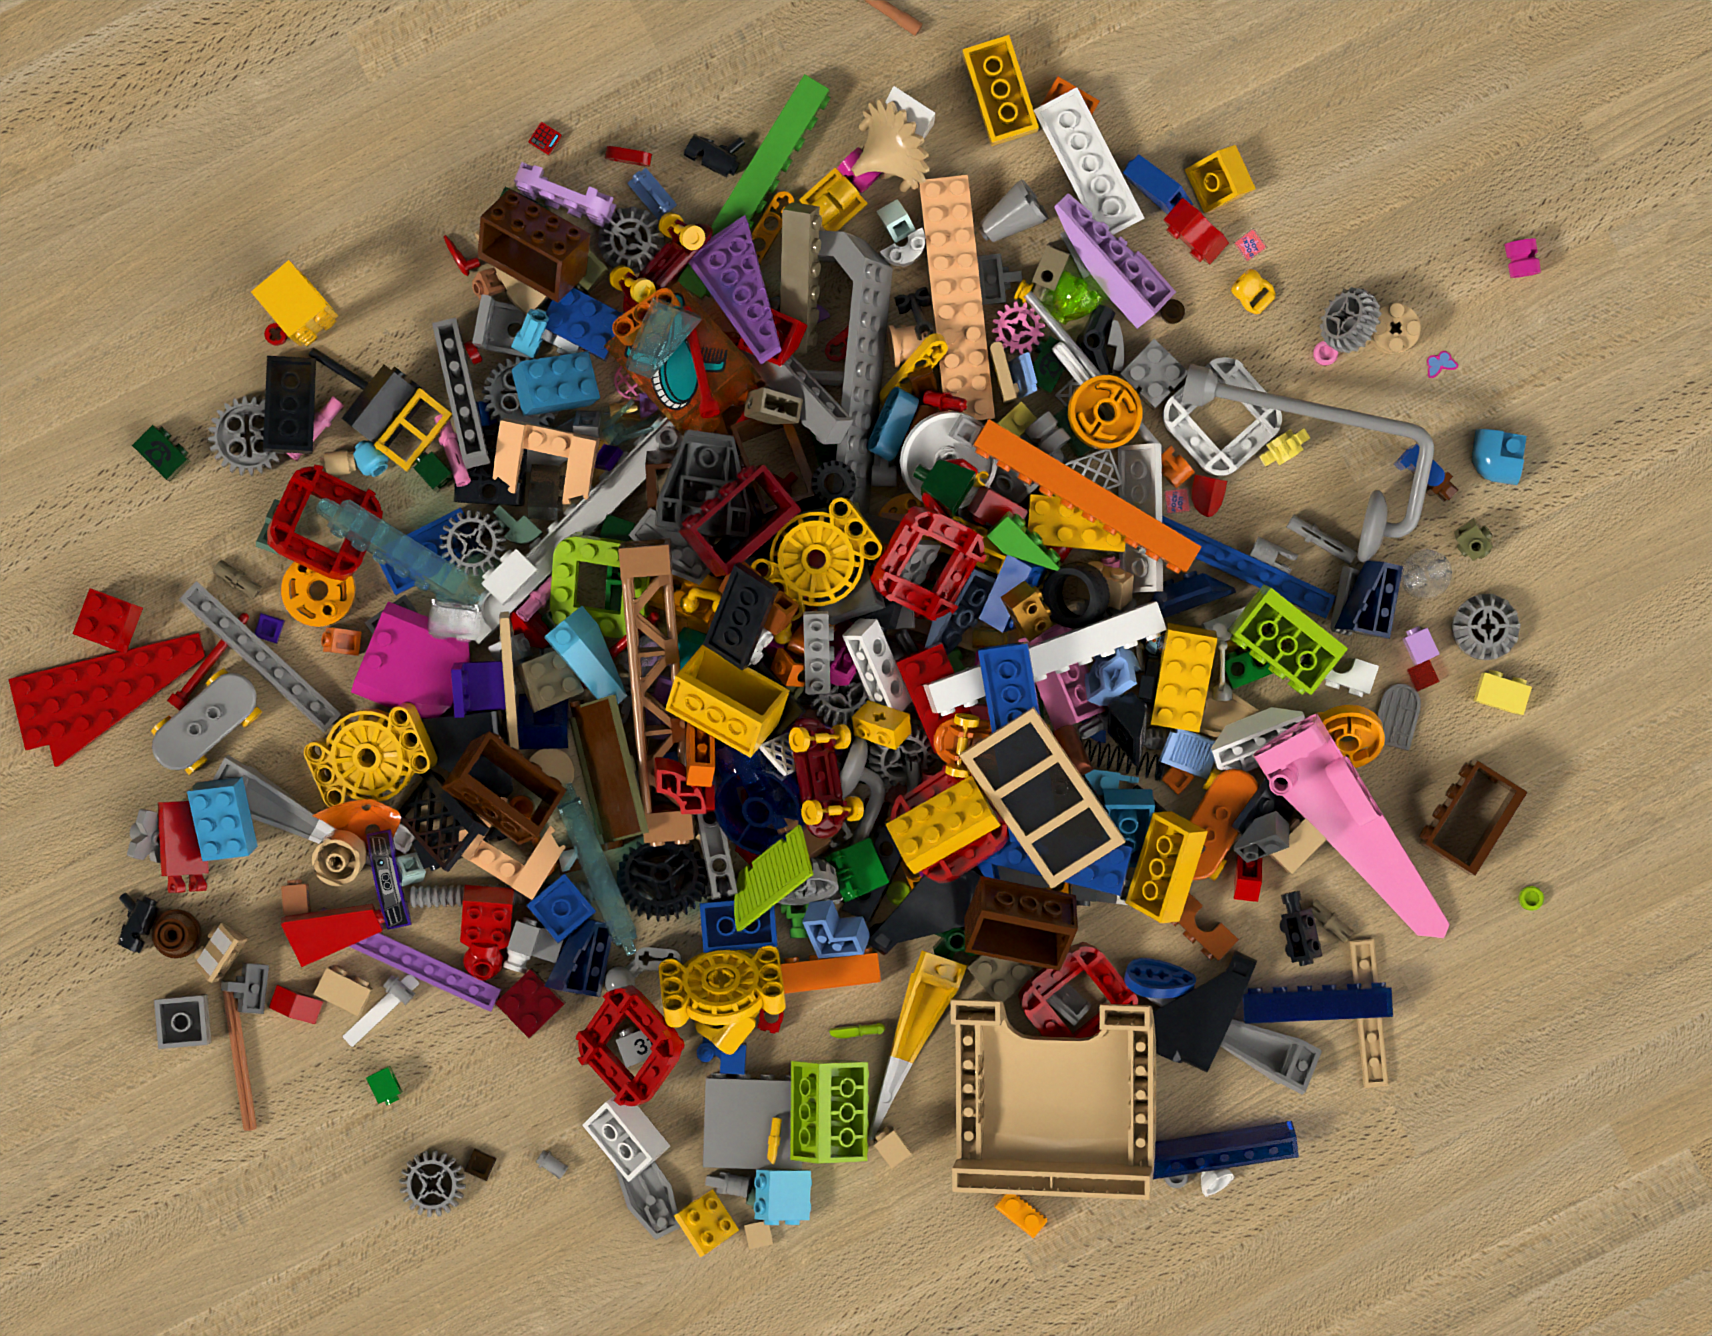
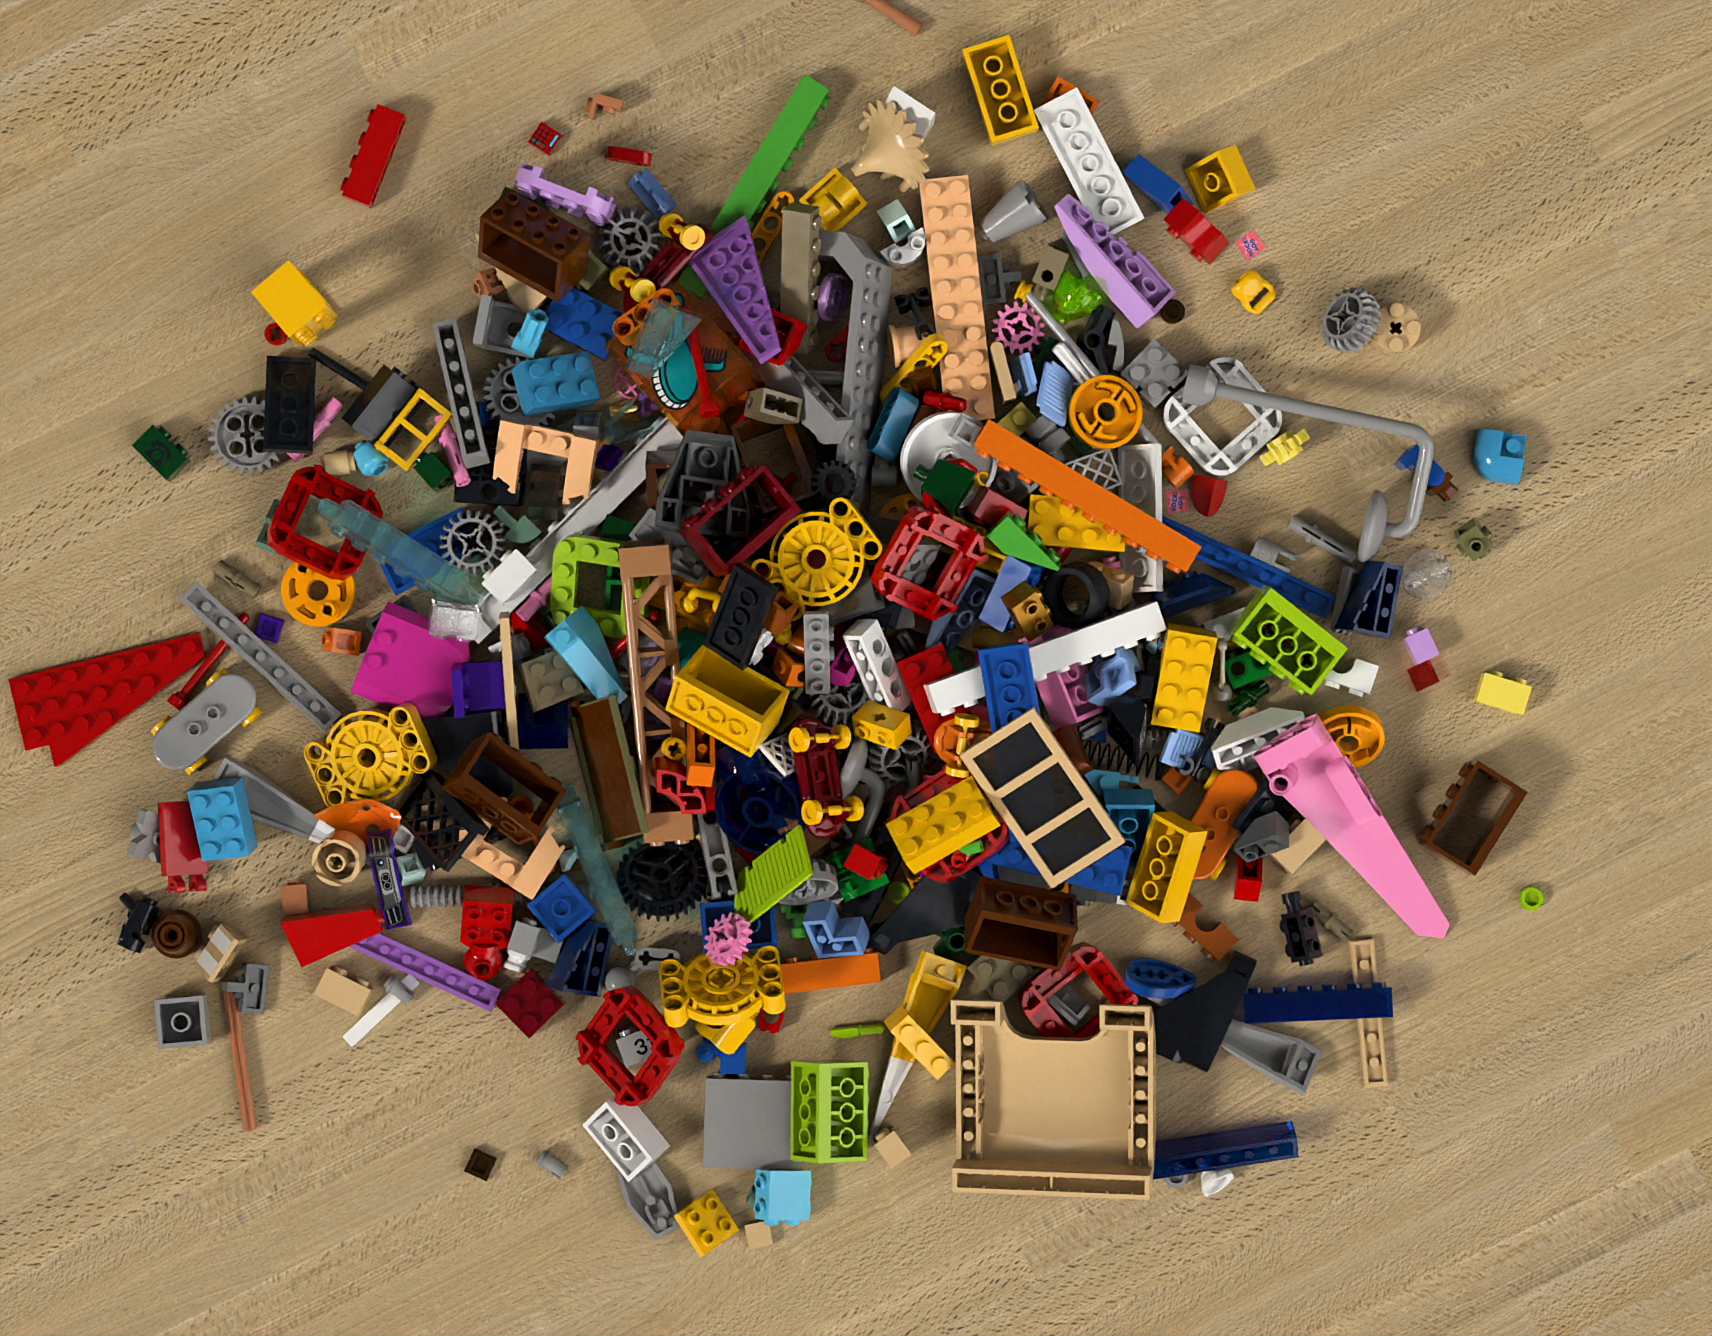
(107, 620): red brick -> none
(295, 1005): red slope -> none
(374, 155): none -> red brick
(384, 1086): green brick -> none
(424, 1175): light grey gear -> none
(459, 259): red bar -> none
(473, 352): red tile -> none
(555, 764): tan tile -> none
(563, 346): white plate -> none
(608, 104): none -> nougat bracket
(667, 431): light grey plate -> none
(675, 755): none -> yellow bush
(716, 158): black piece -> none
(728, 939): none -> bright pink gear
(729, 1184): light grey hinge -> none
(774, 1139): yellow piece -> none
(832, 296): none -> lavender tile
(862, 181): dark pink wheel -> none
(866, 862): none -> red brick
(919, 1042): none -> yellow brick
(962, 855): none -> arm
(1021, 1213): light orange brick -> none
(1055, 392): none -> light blue window
(1194, 766): none -> black bar
(1248, 697): none -> dark green pin
(1324, 354): bright pink tile -> none
(1399, 715): light grey window -> none
(1440, 362): medium blue sticker -> none
(1486, 648): light grey gear -> none
(1522, 258): dark pink wheel -> none

